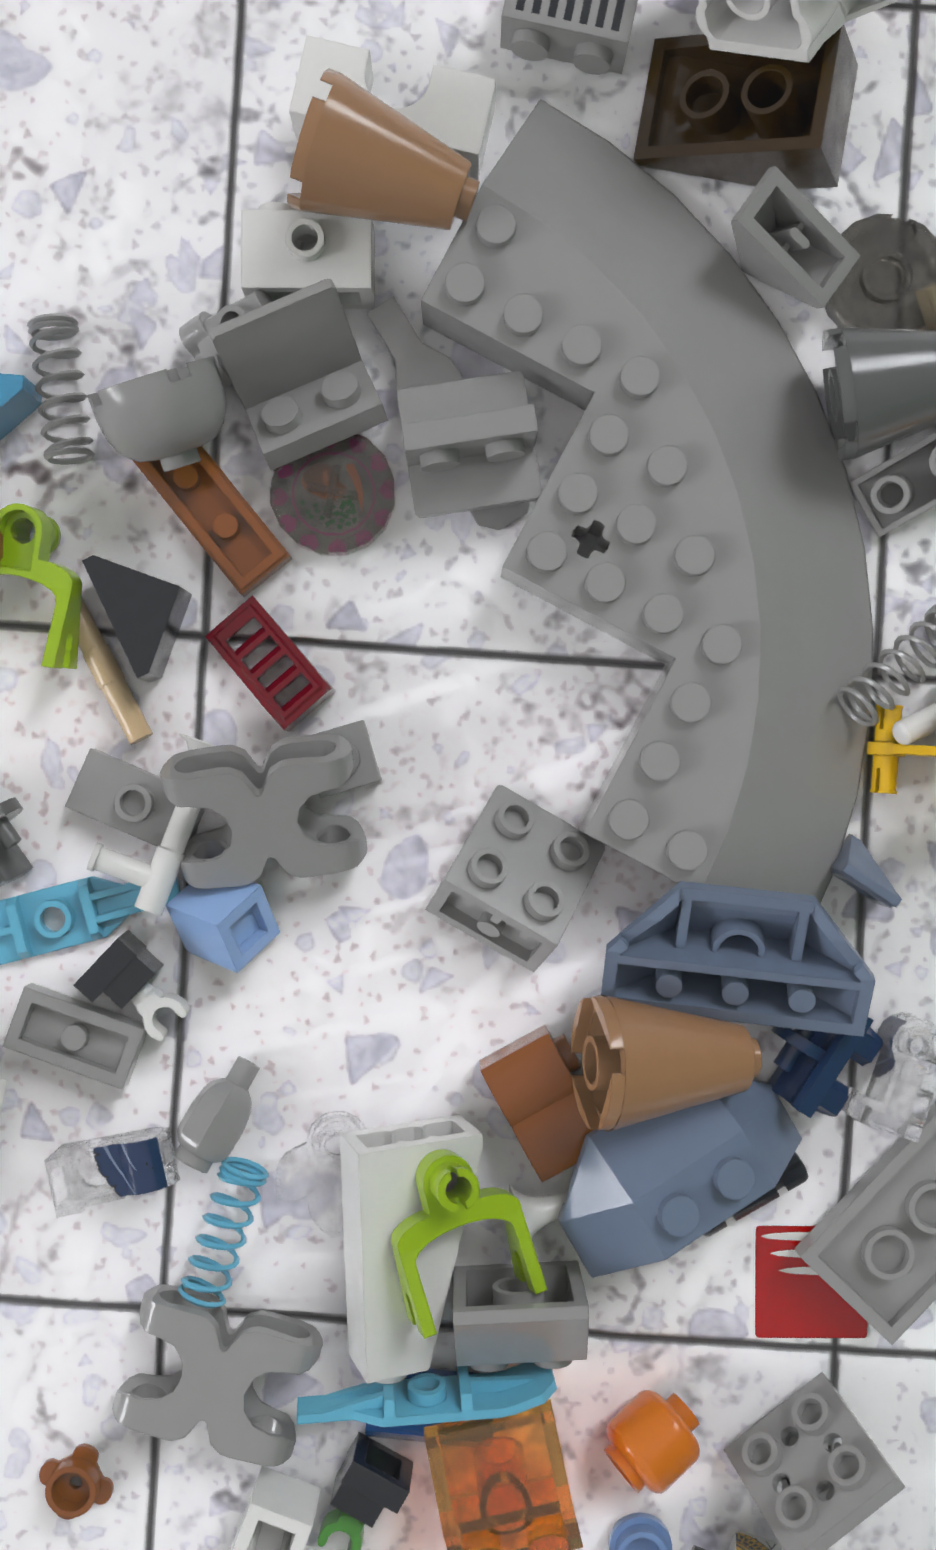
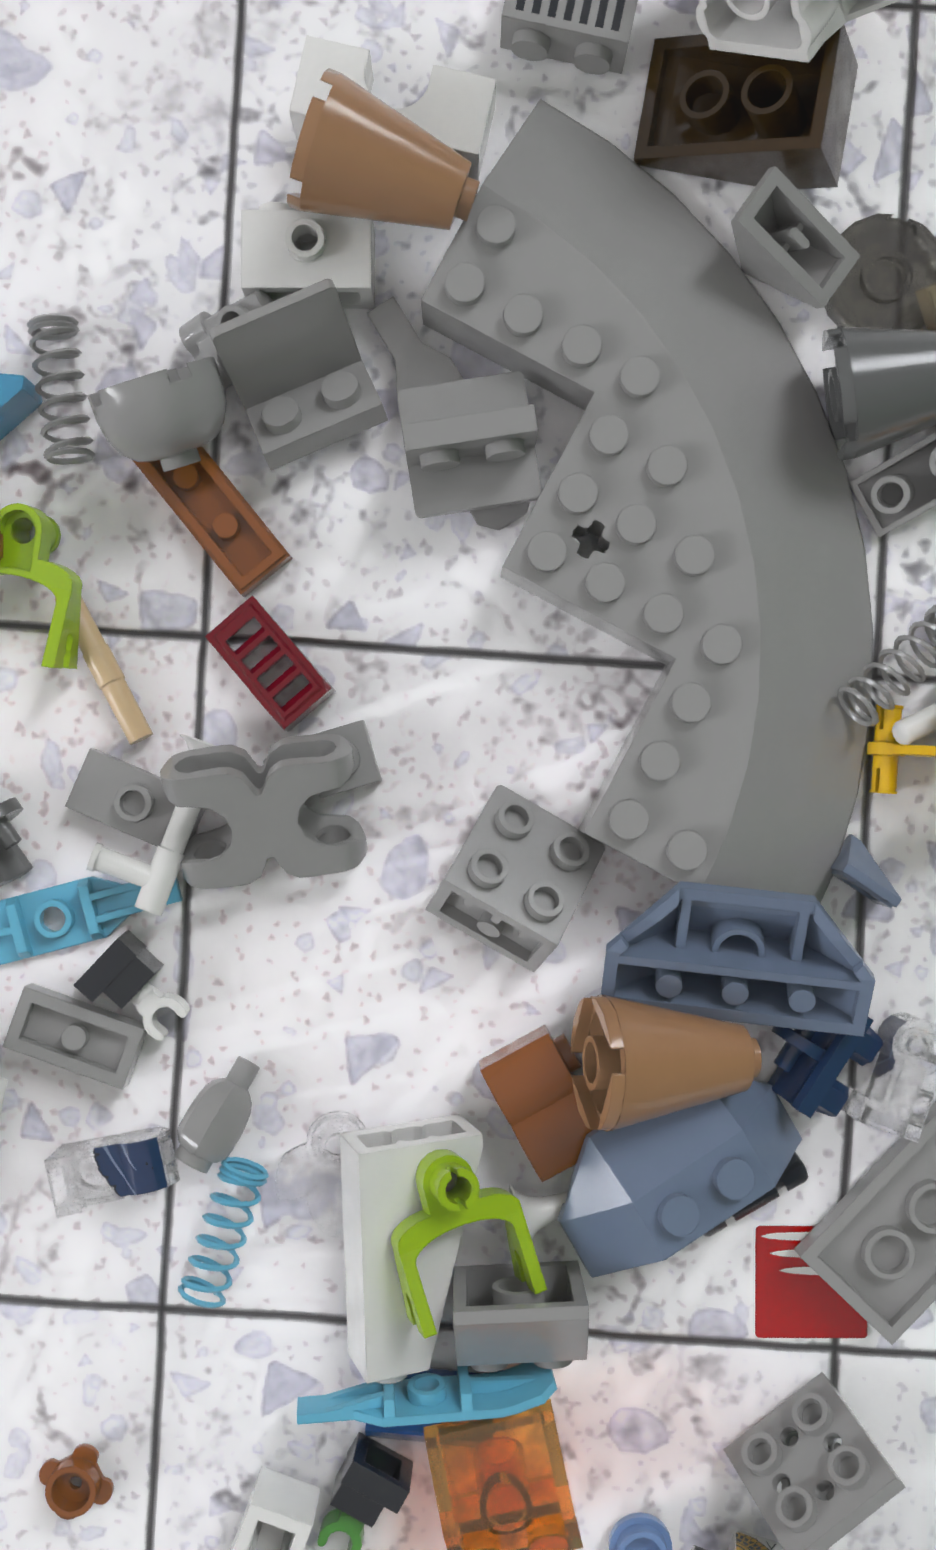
(142, 612): black slope -> none
(217, 1376): light grey piece -> none
(224, 923): light blue panel -> none
(335, 497): clear smoke tile -> none
(653, 1441): orange head -> none

